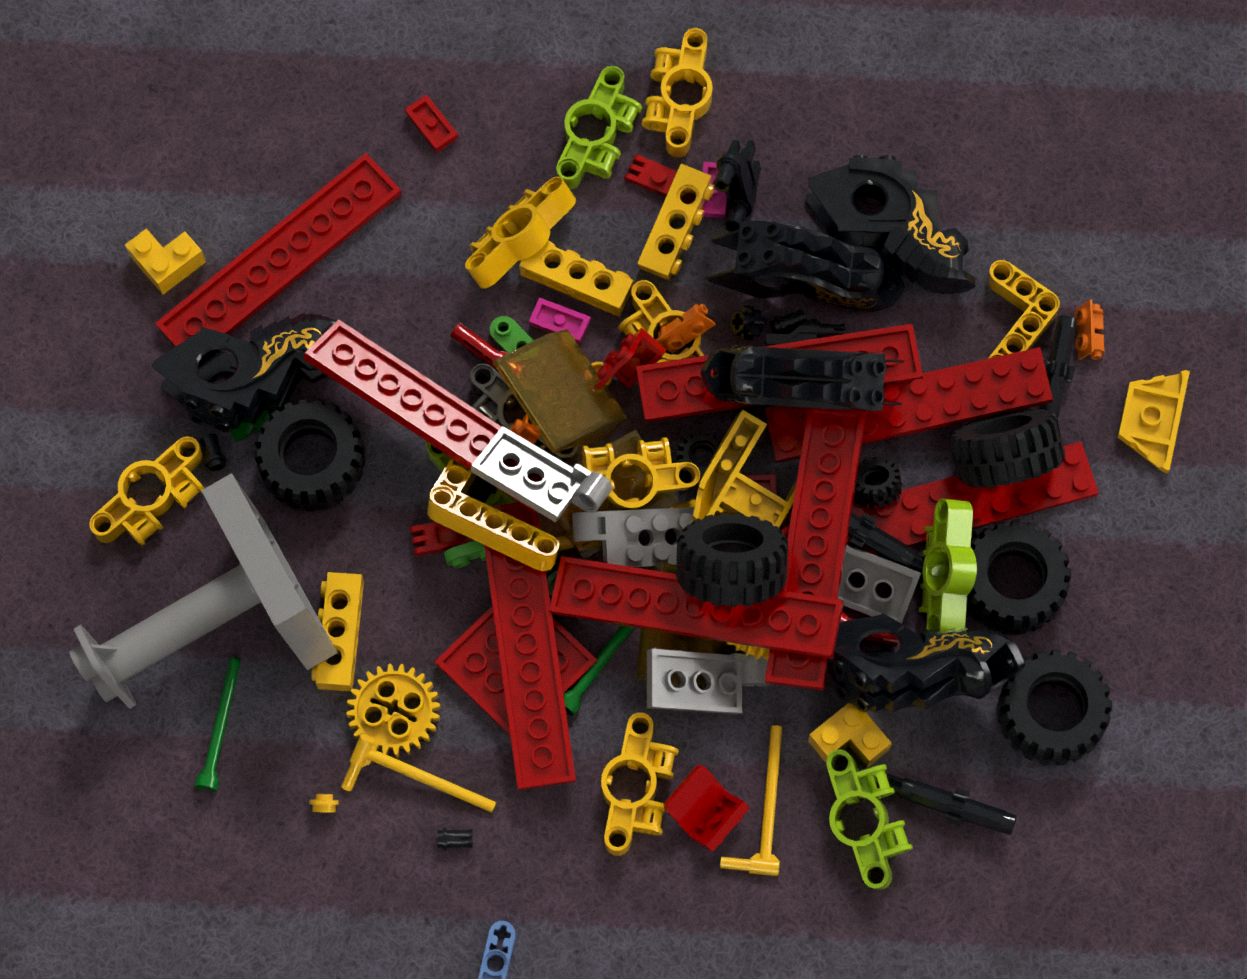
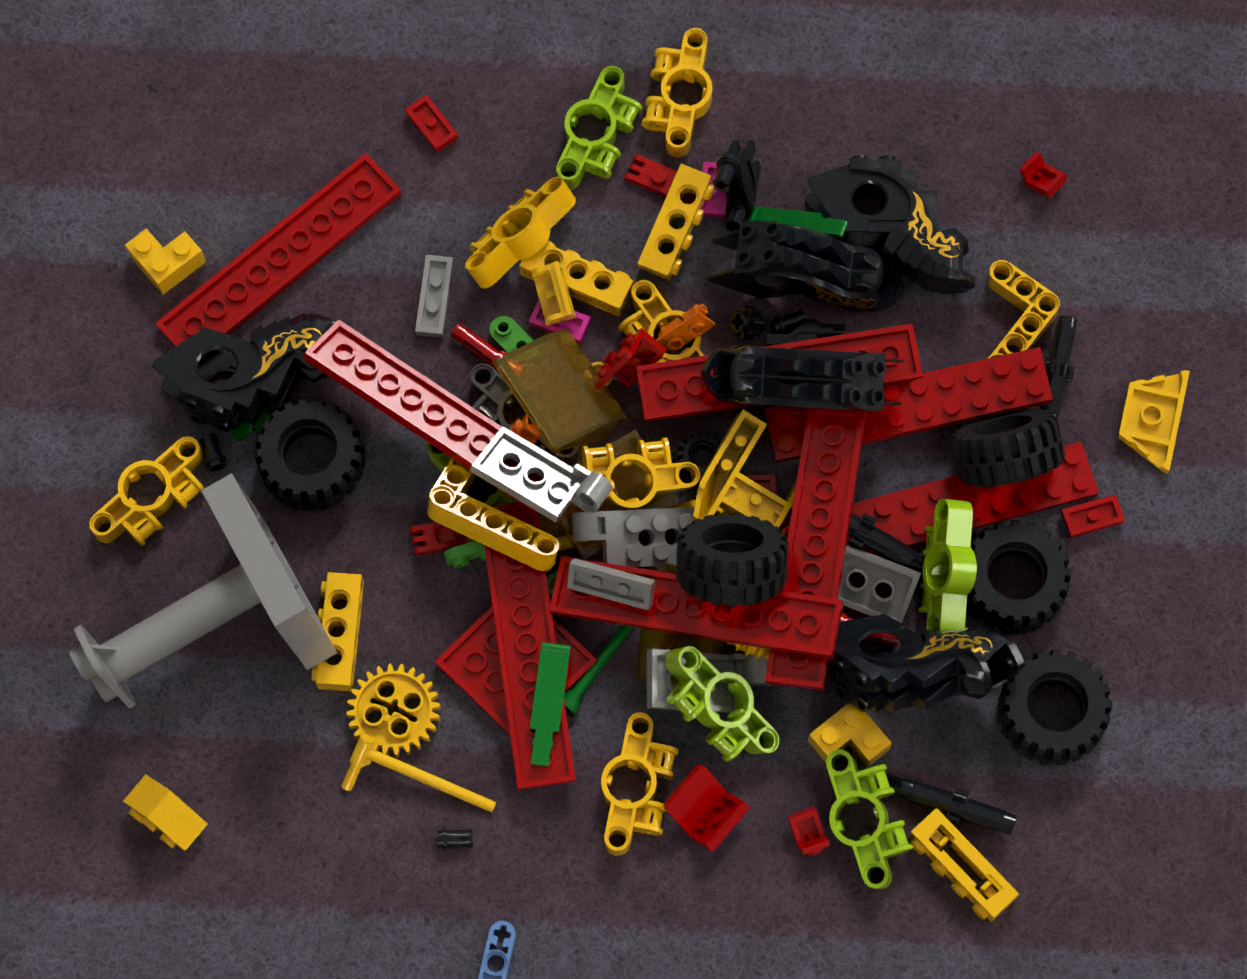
(163, 810): none -> yellow brick
(208, 776): green piece -> none
(323, 803): yellow plate -> none
(434, 296): none -> light grey plate
(548, 699): none -> green piece
(553, 293): none -> yellow hinge
(611, 584): none -> light grey plate
(693, 700): none -> lime piece
(763, 862): yellow bar -> none
(804, 219): none -> green piece
(808, 831): none -> red bracket
(881, 493): black tyre -> none
(945, 865): none -> yellow brick
(1041, 176): none -> red bracket
(1087, 341): orange hinge -> none
(1092, 516): none -> red plate

